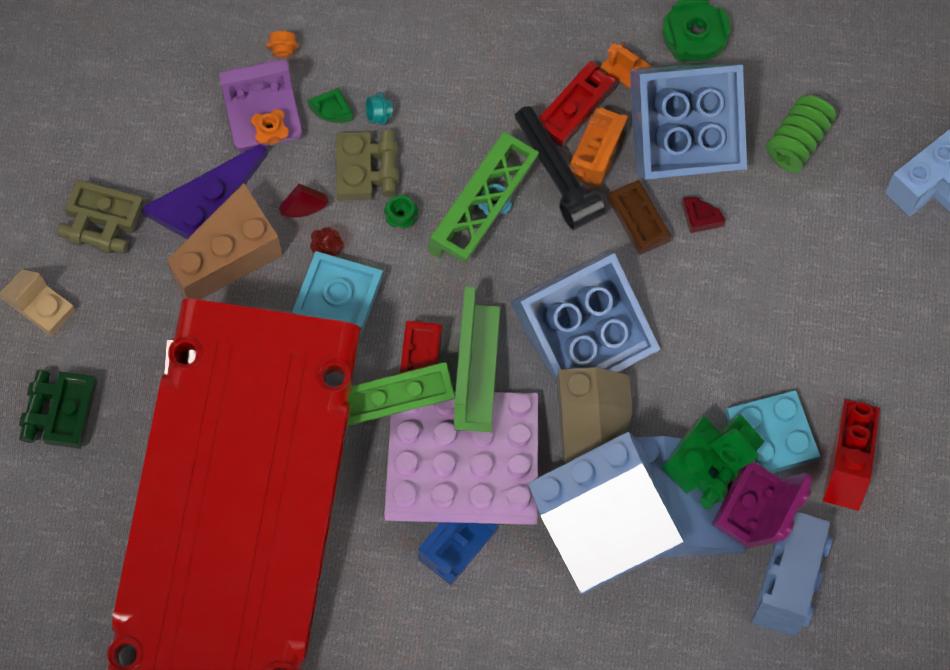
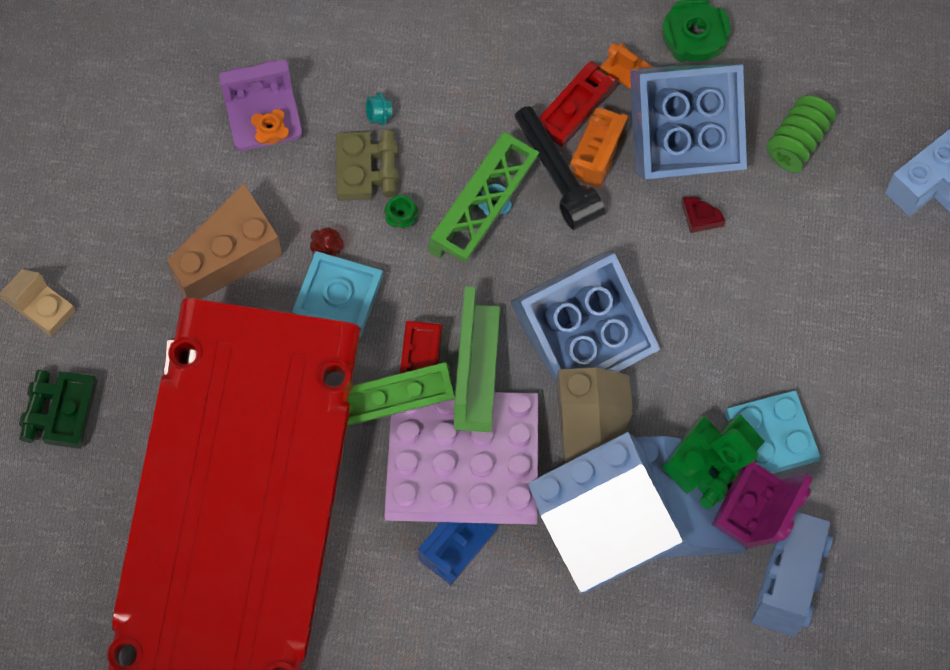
(104, 207): olive plate -> none
(197, 200): dark purple wing -> none
(282, 43): orange plate -> none
(303, 202): dark red tile -> none
(331, 107): green tile -> none
(639, 217): reddish brown plate -> none
(852, 455): red slope -> none

